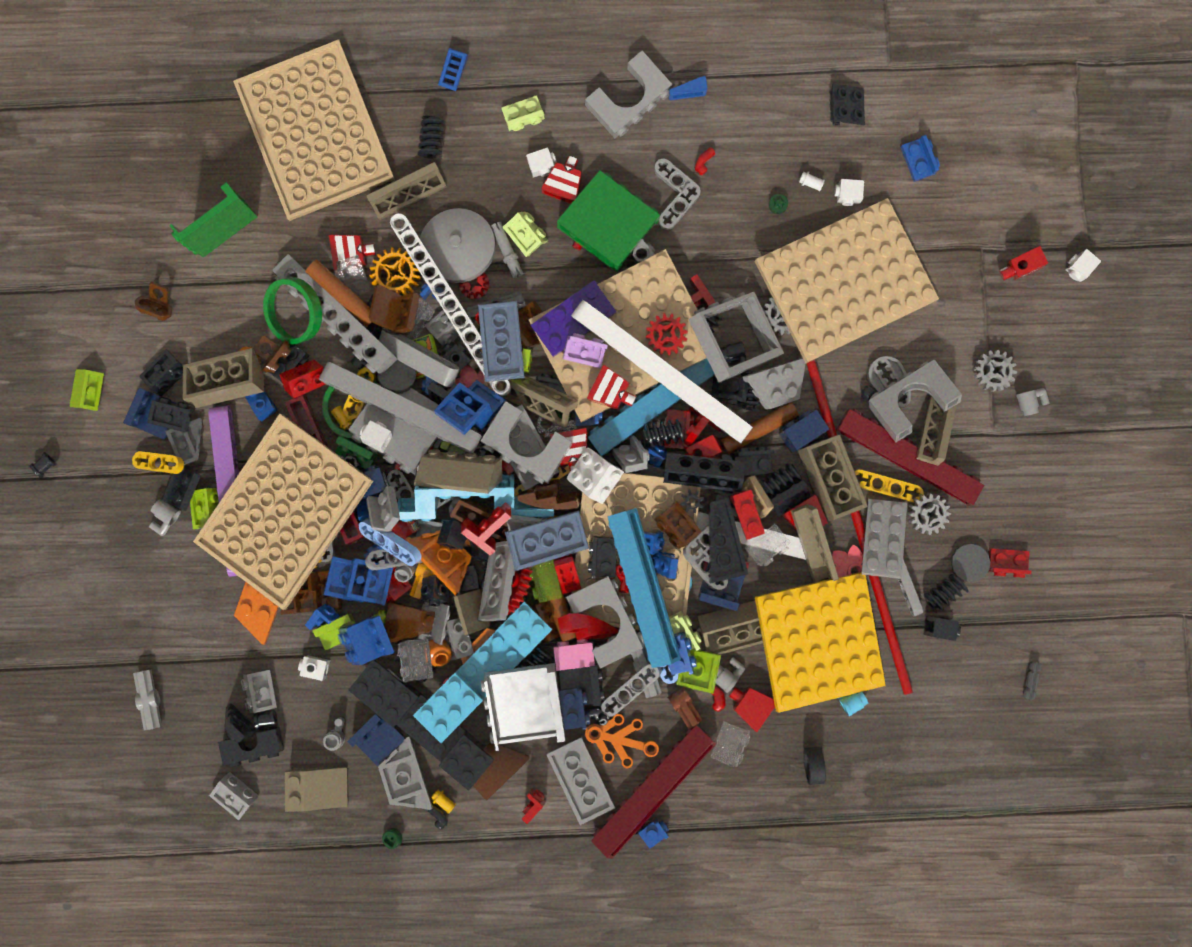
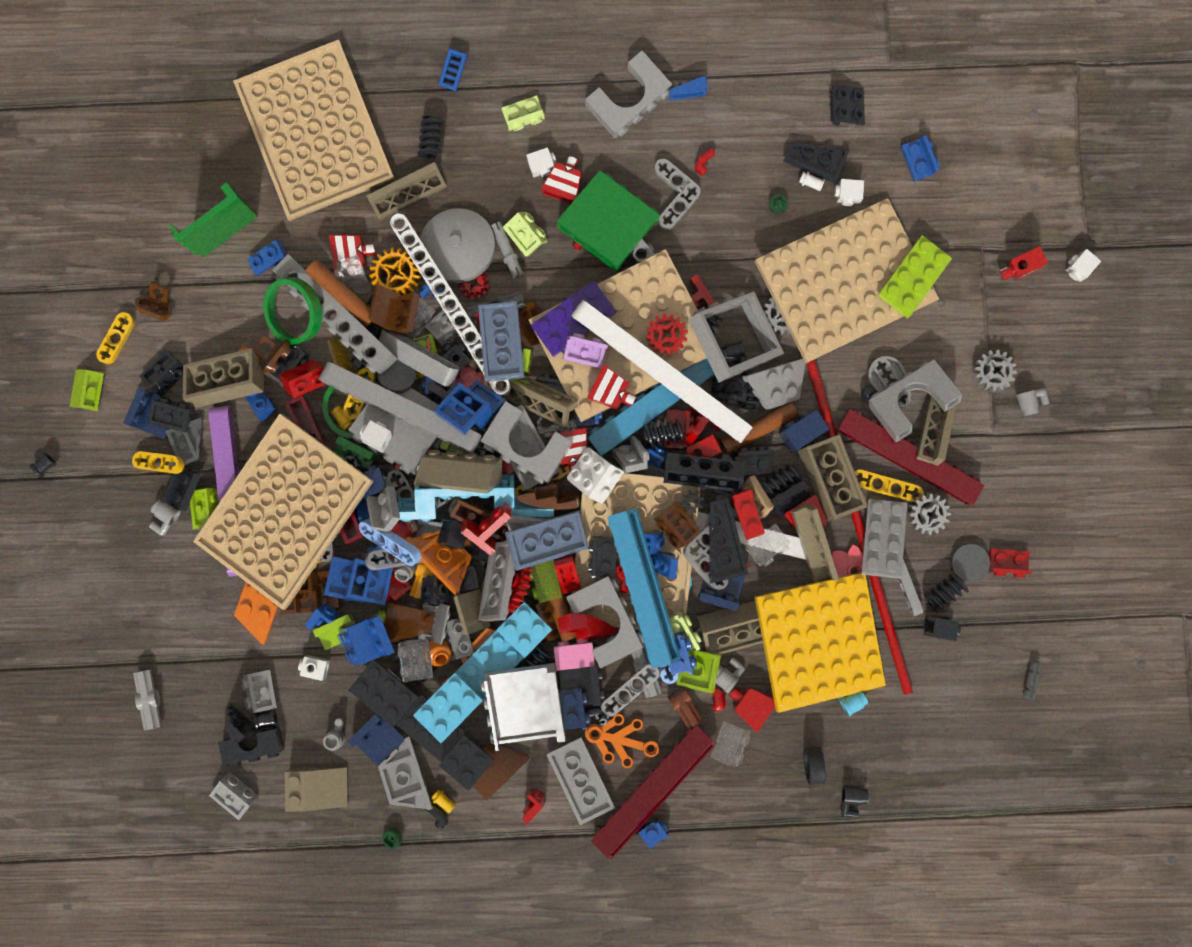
(107, 340): none -> yellow beam
(267, 257): none -> blue plate
(340, 354): none -> clear yellow slope
(817, 160): none -> black wing
(853, 796): none -> black piece
(914, 276): none -> lime plate

